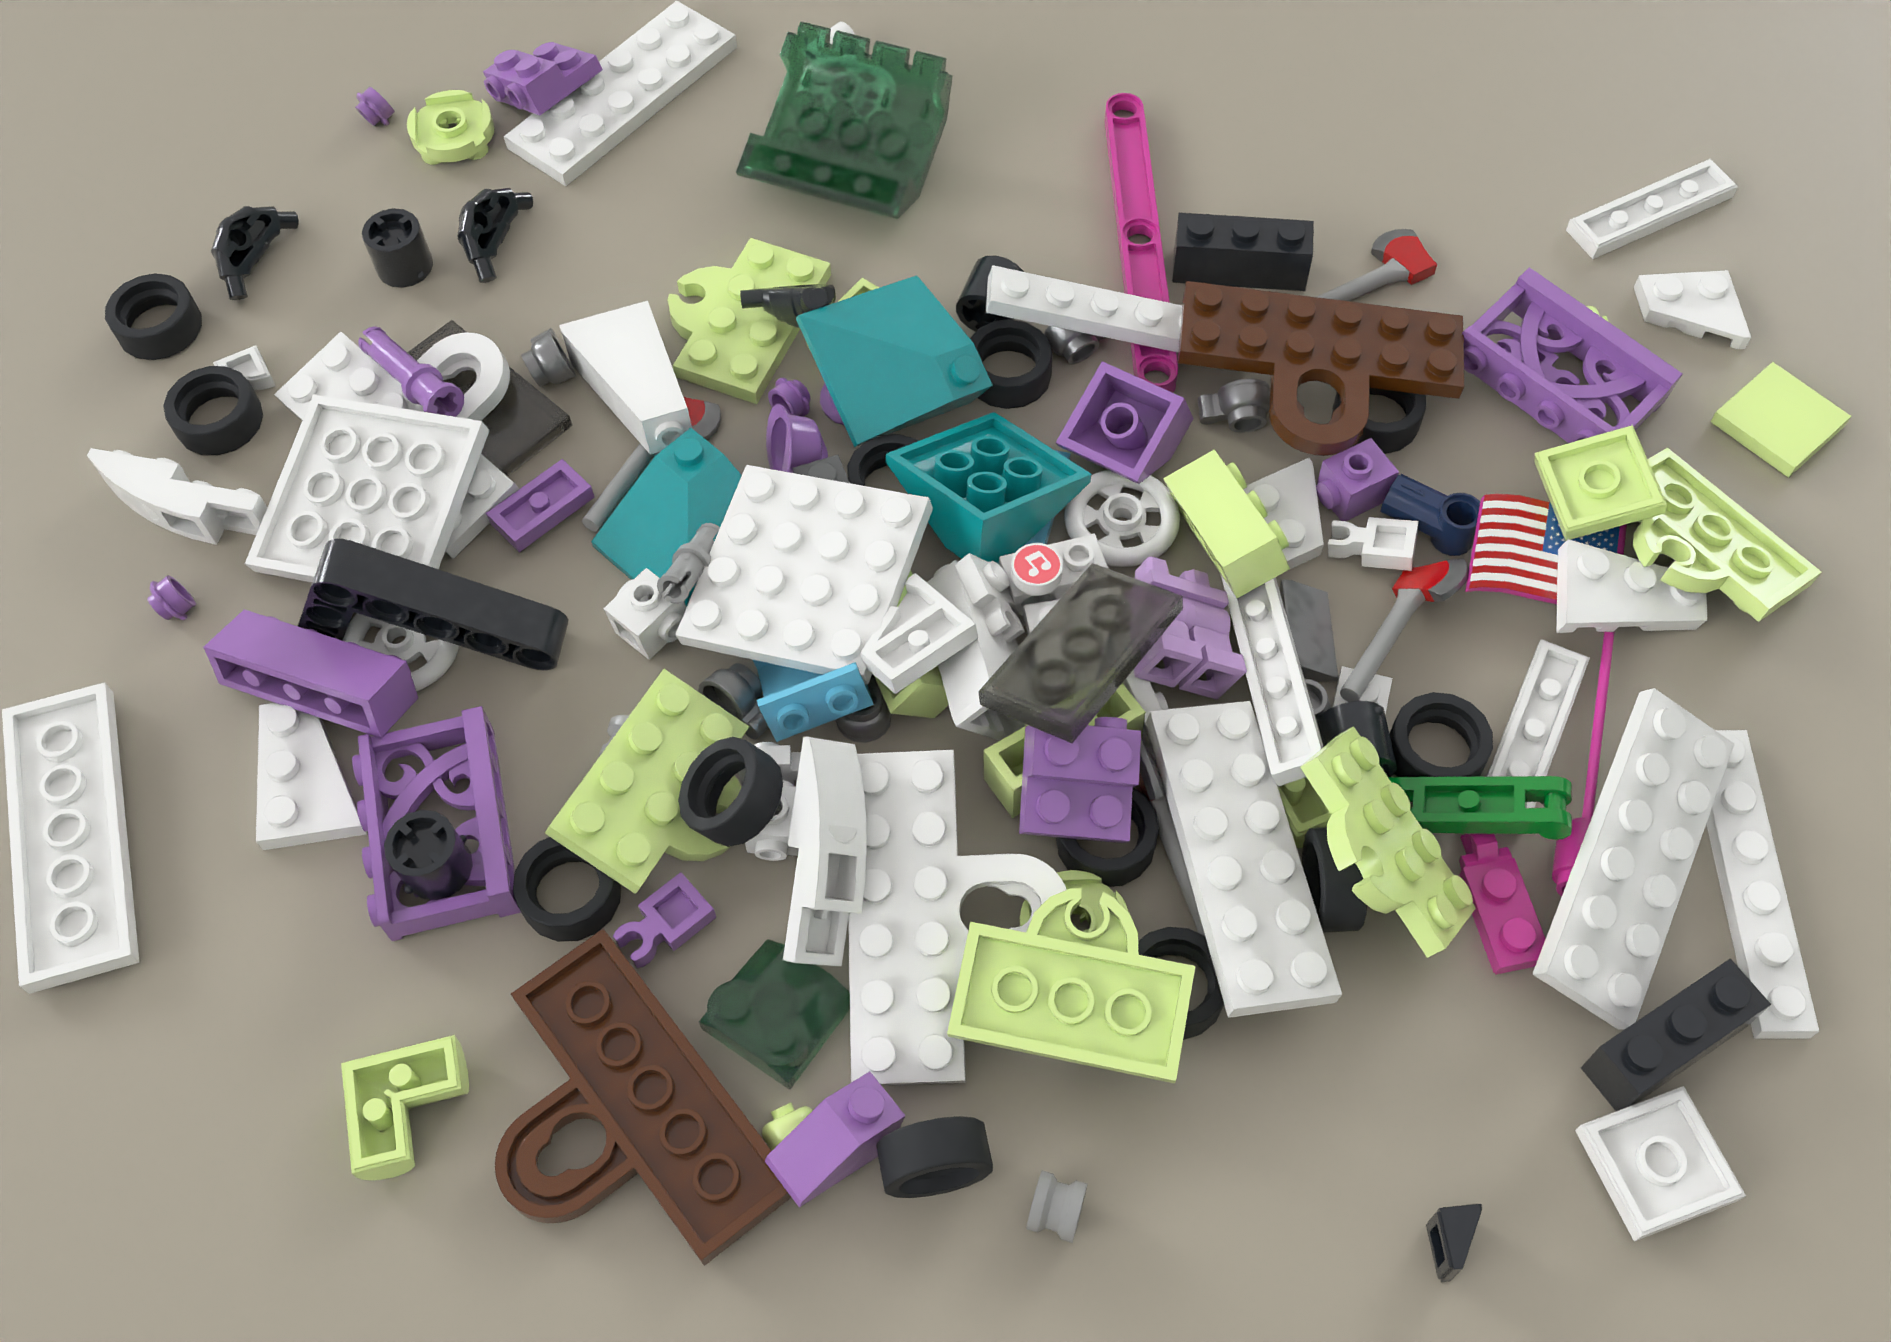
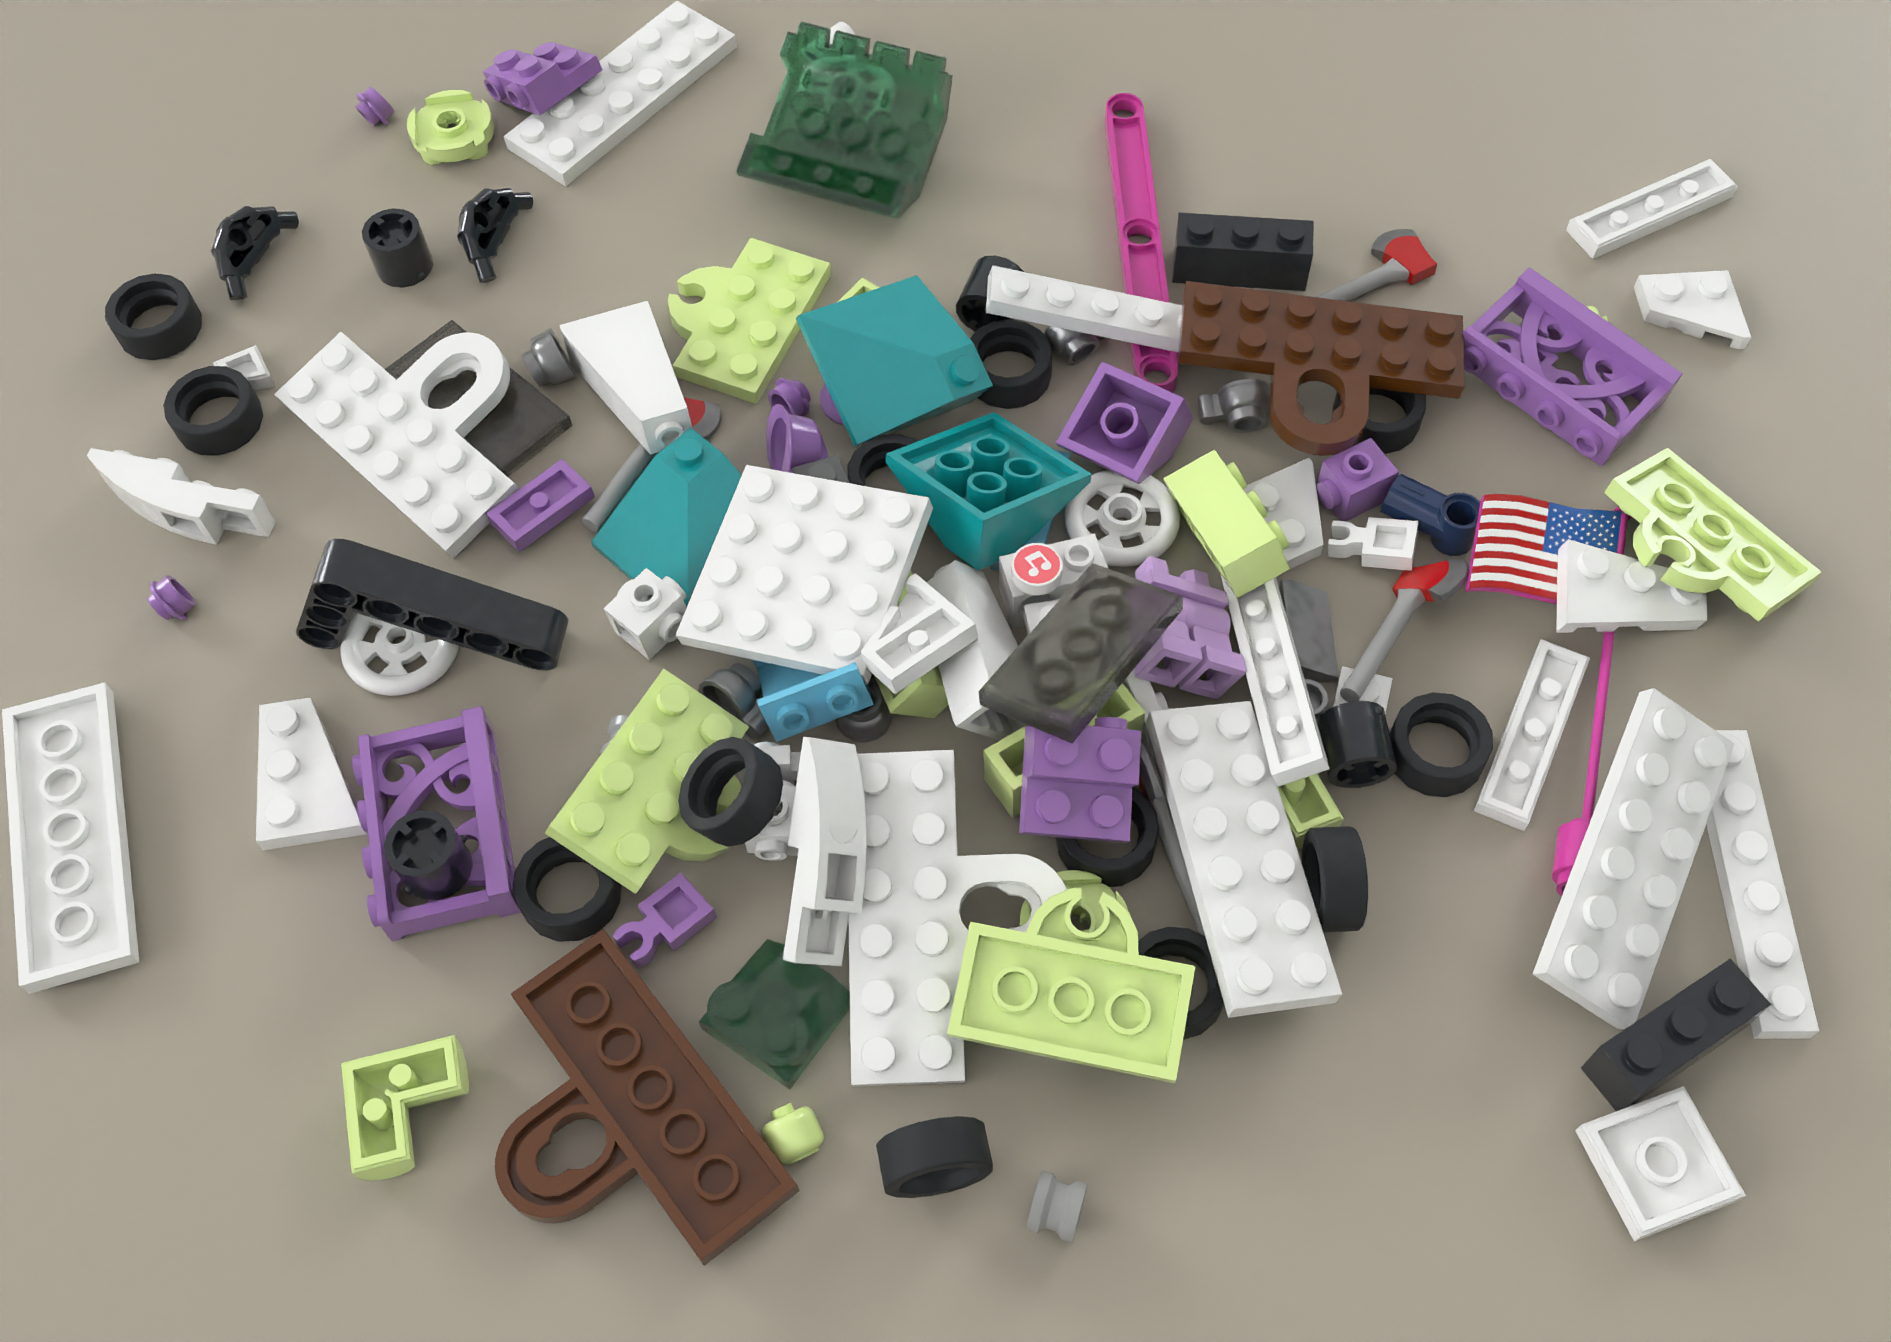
(312, 672): medium lavender brick -> none
(370, 479): white plate -> none
(419, 382): medium lavender pin -> none
(688, 564): light grey pin -> none
(789, 301): black piece -> none
(835, 1139): medium lavender slope -> none
(988, 590): white plate -> none
(1382, 837): yellowish green plate -> none
(1451, 1236): black slope -> none
(1490, 804): green plate -> none
(1502, 904): dark pink hinge -> none
(1600, 483): yellowish green tile -> none
(1780, 419): yellowish green tile -> none

